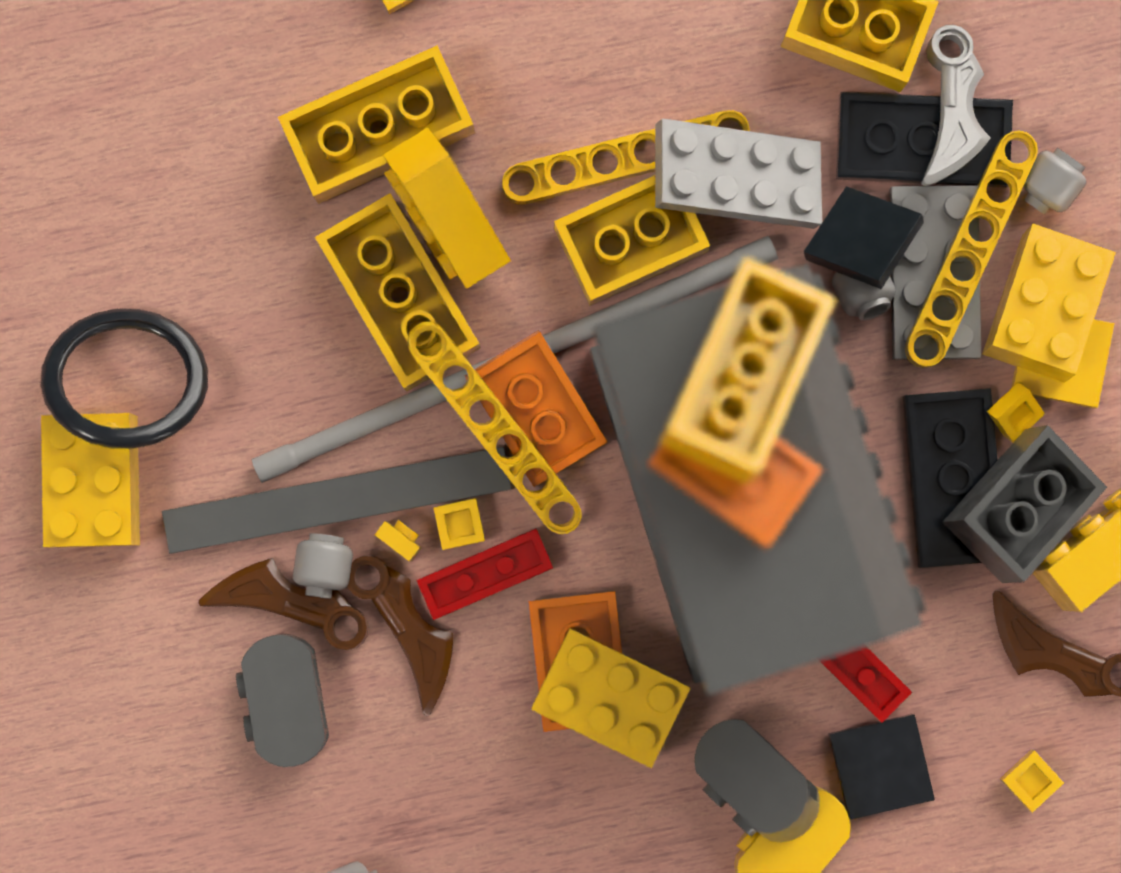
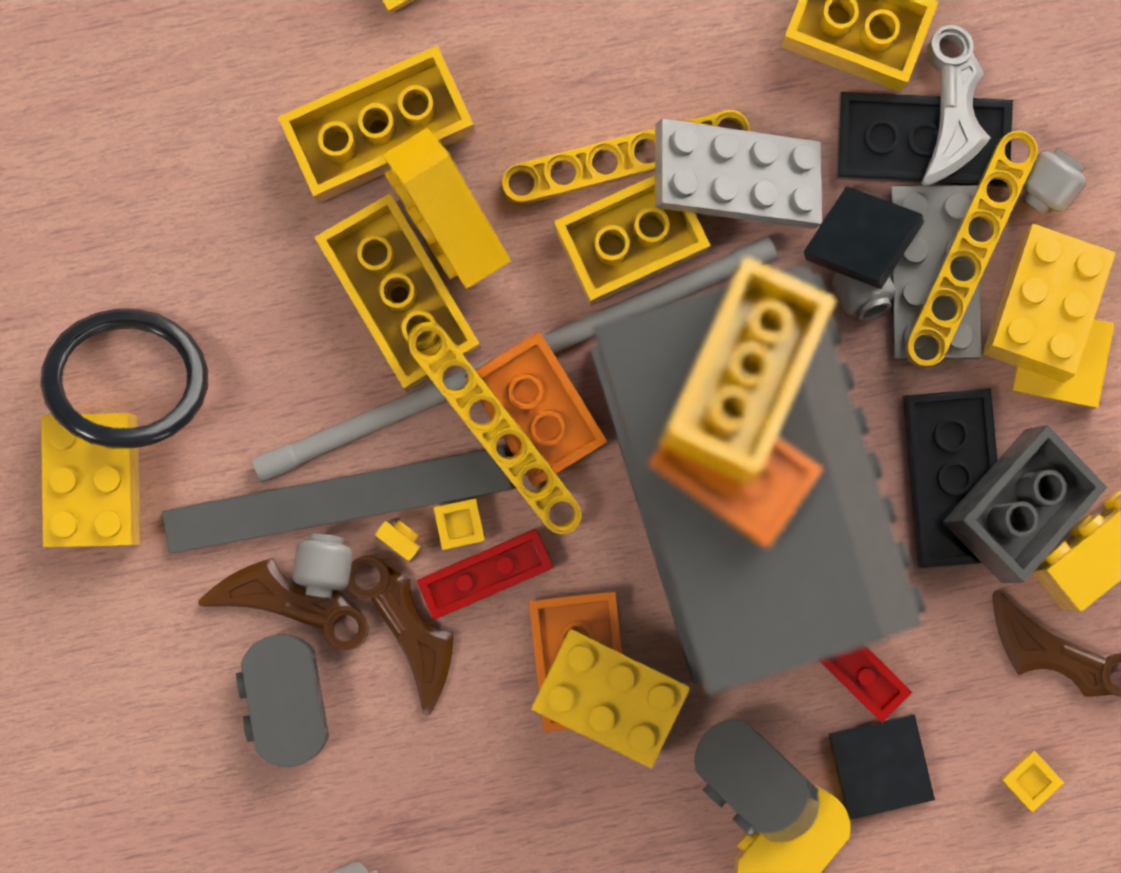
(1016, 412): yellow plate -> none

